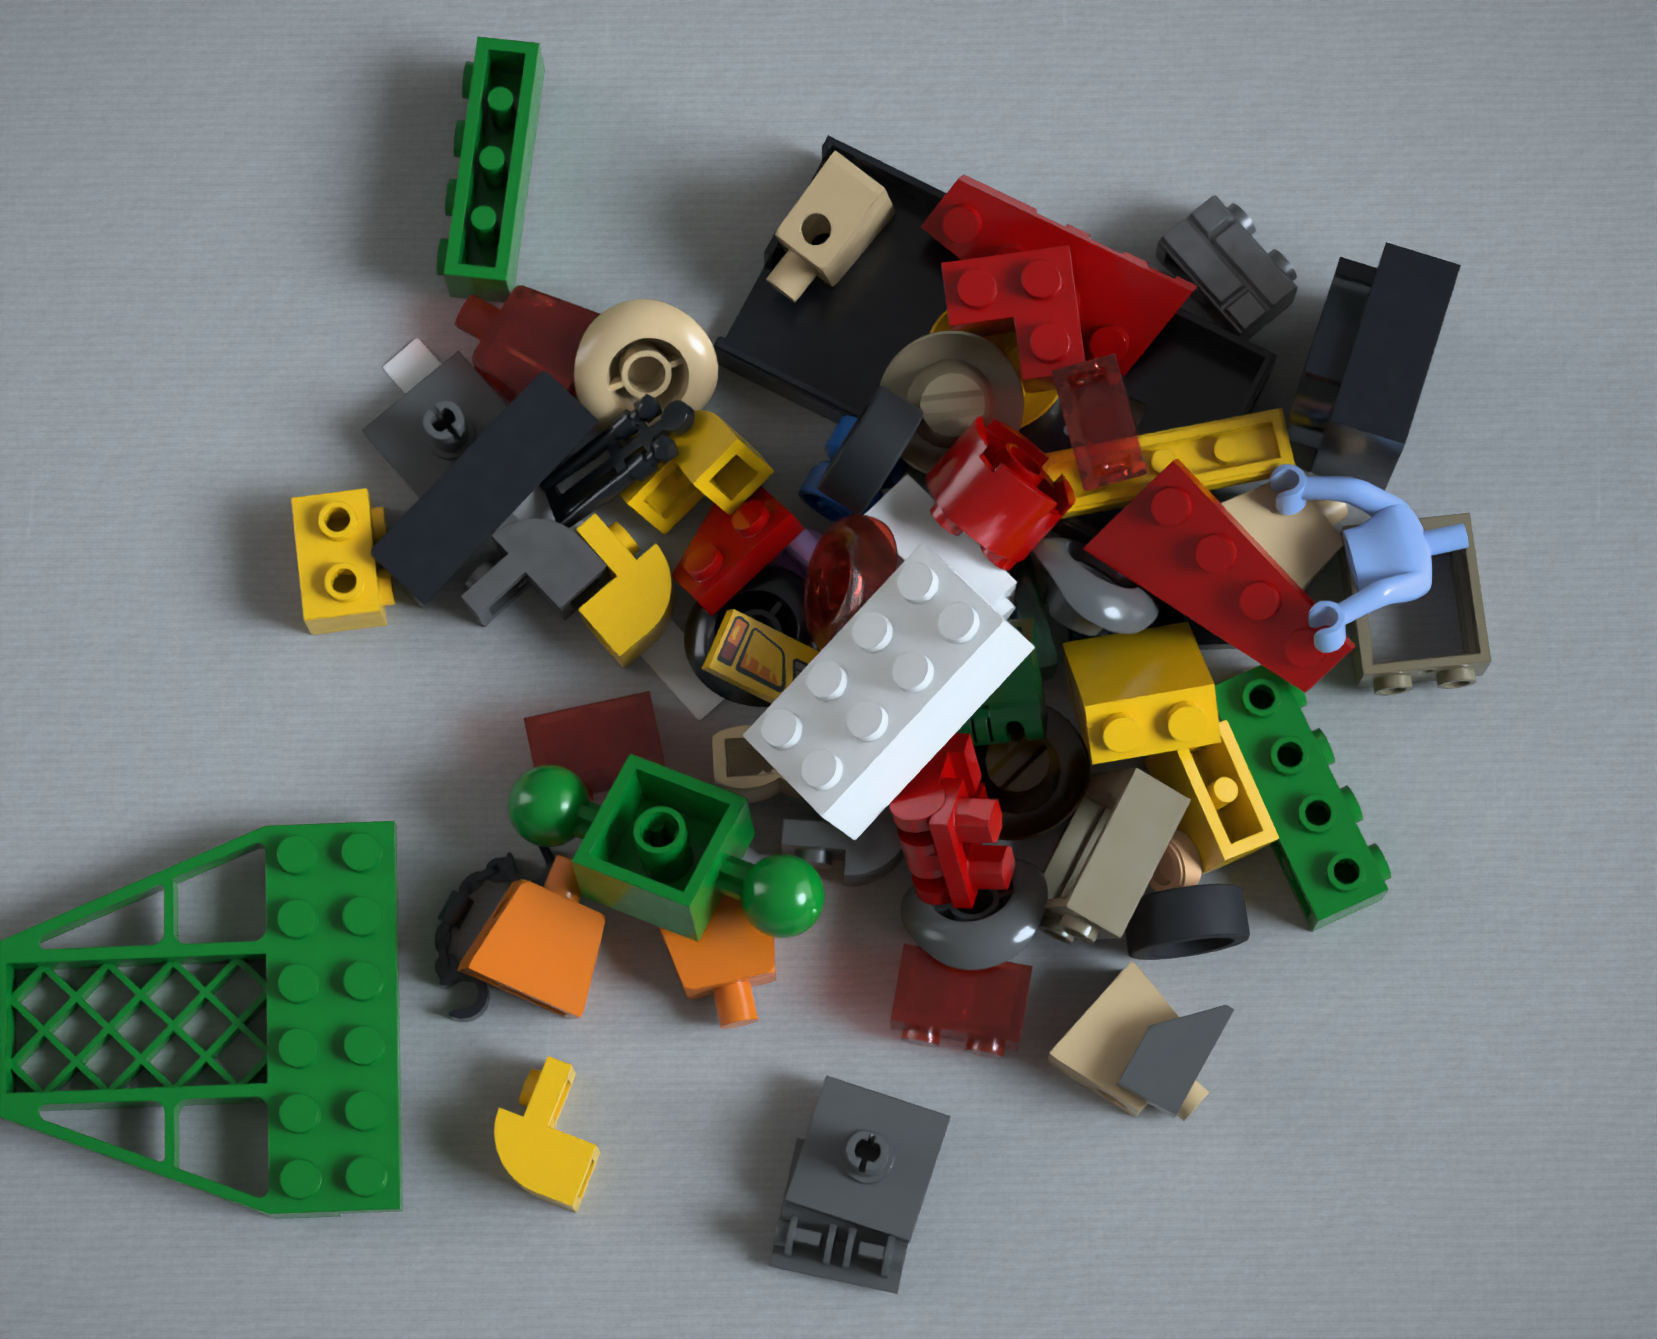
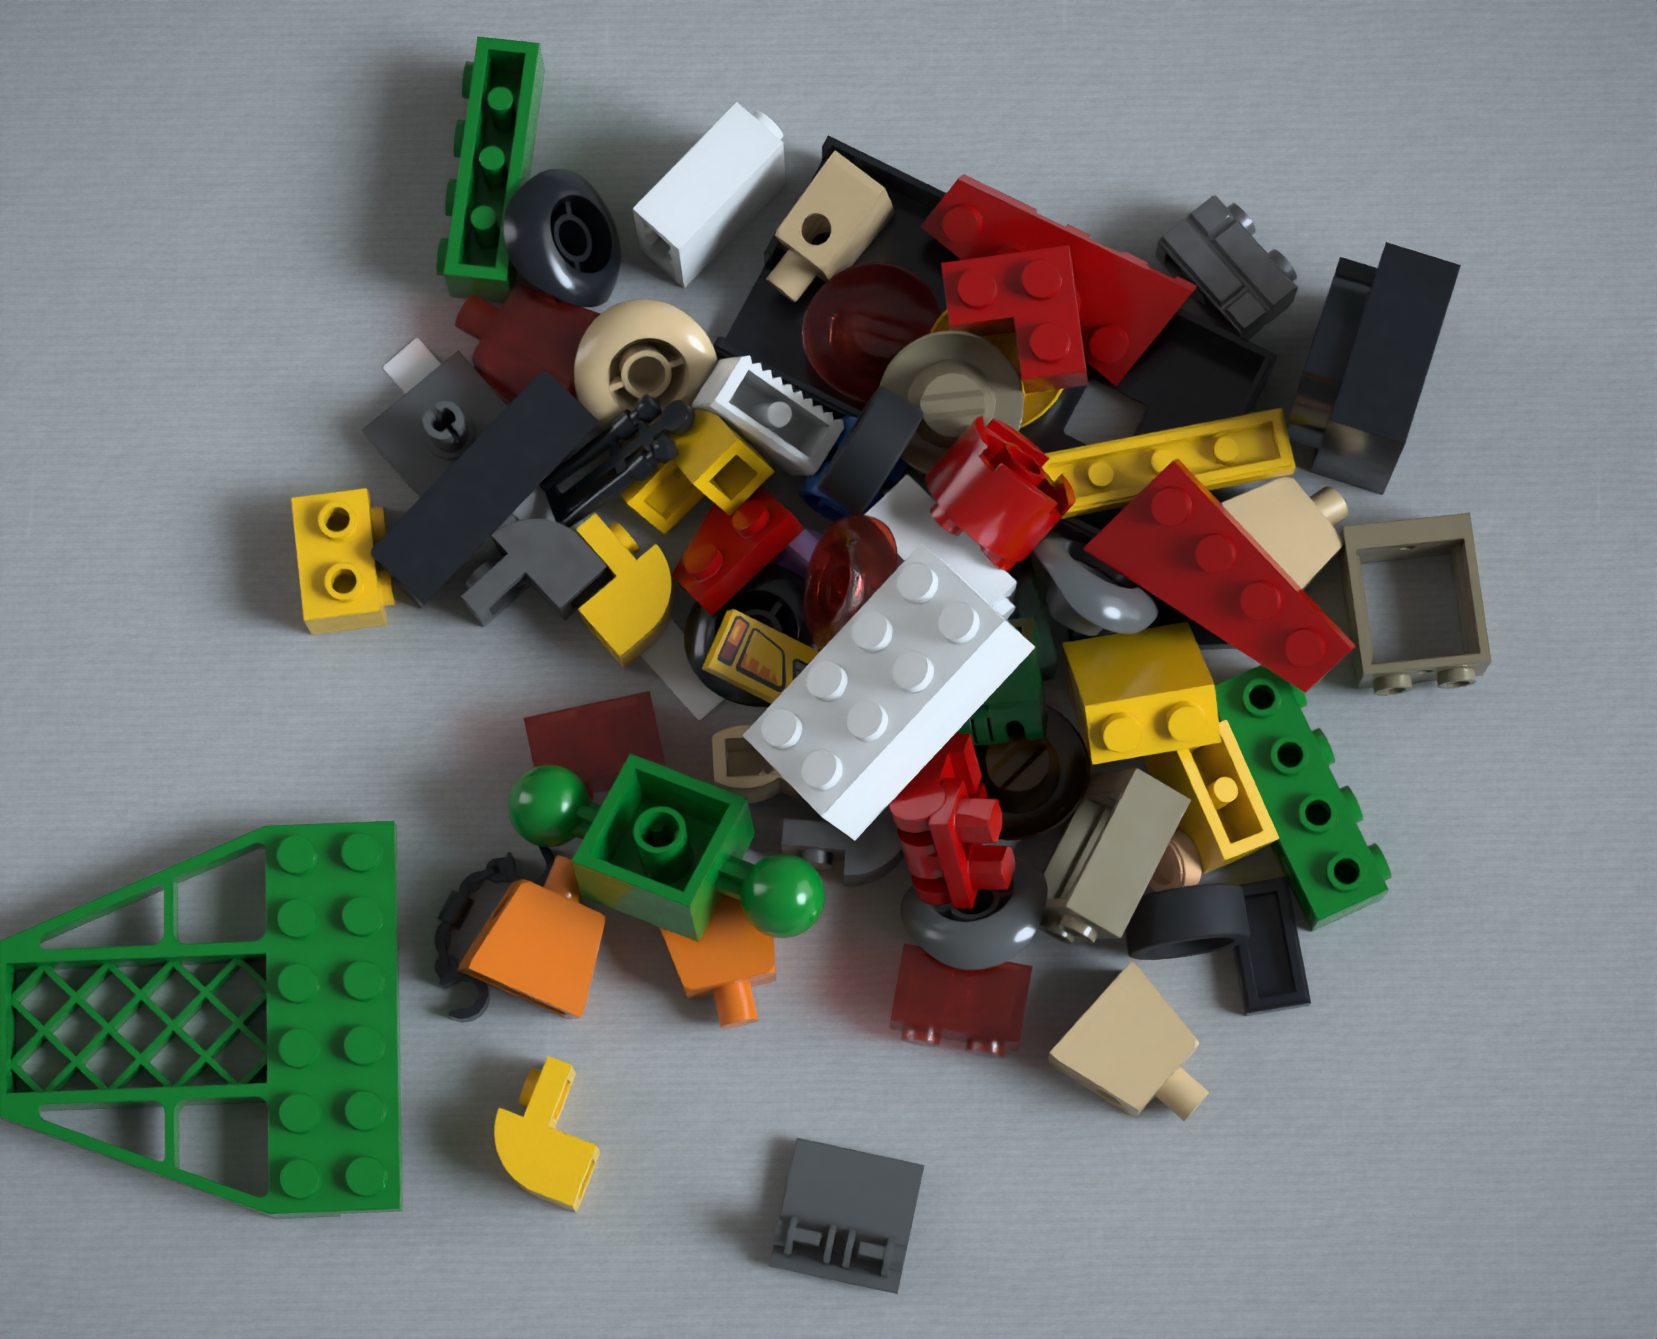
(563, 238): none -> black hat
(711, 193): none -> white brick
(769, 415): none -> white brick
(863, 323): none -> clear red hat
(867, 1159): dark grey tile -> none
(1100, 422): clear red torso -> none
(1173, 1057): dark grey tile -> none
(1271, 959): none -> black tile
(1384, 554): light blue piece -> none

